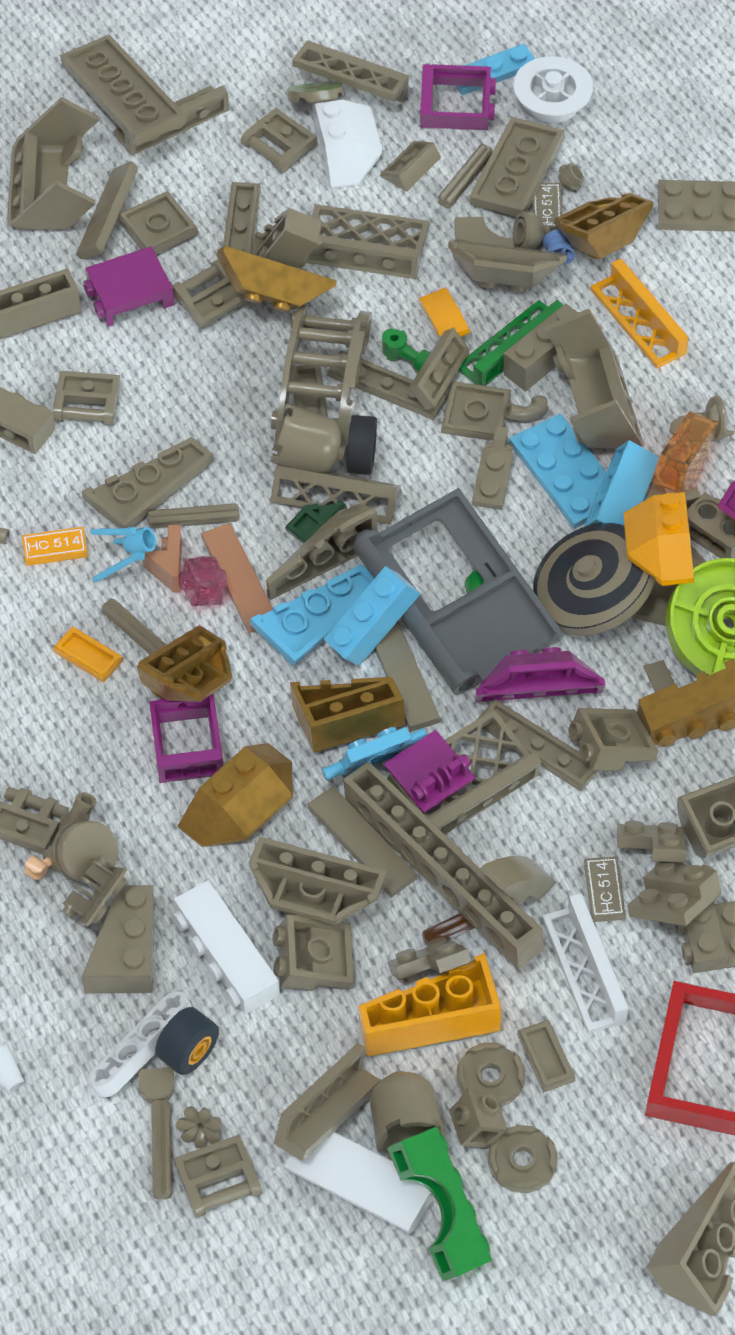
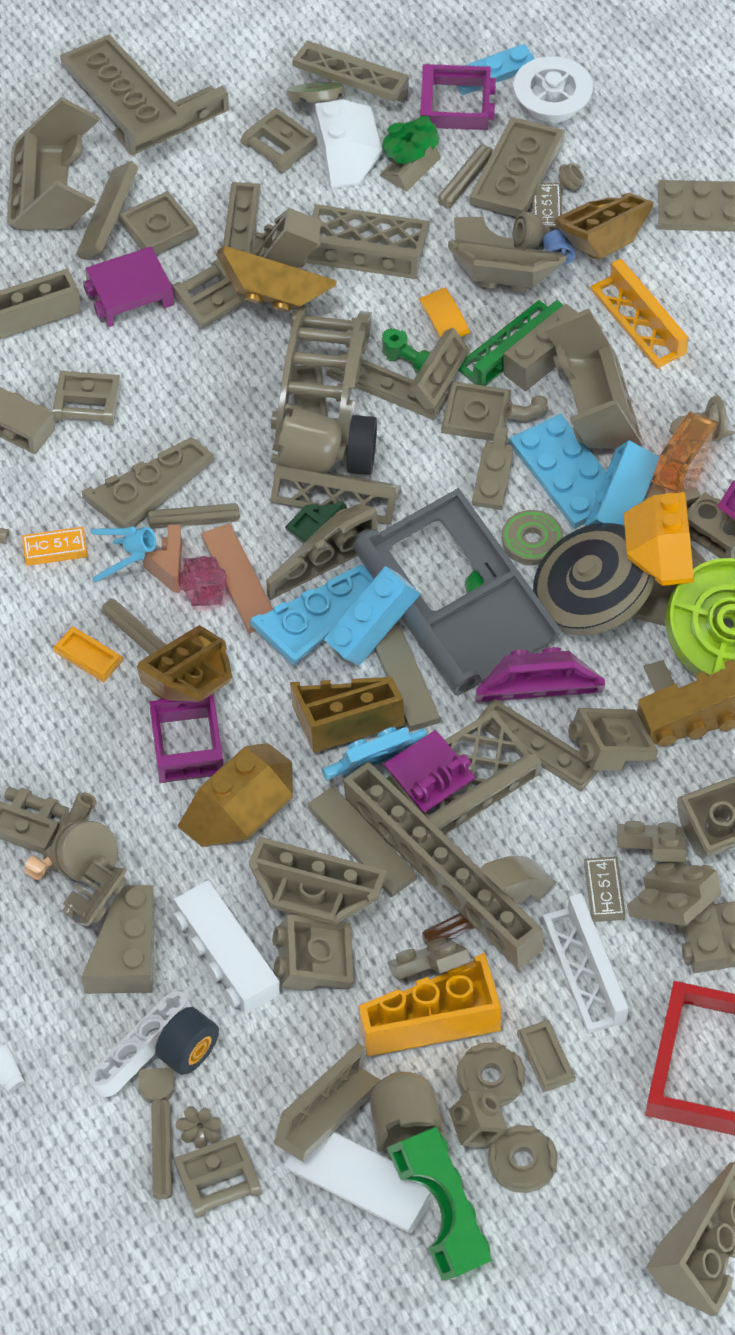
(409, 140): none -> green plate
(530, 522): none -> dark tan tile

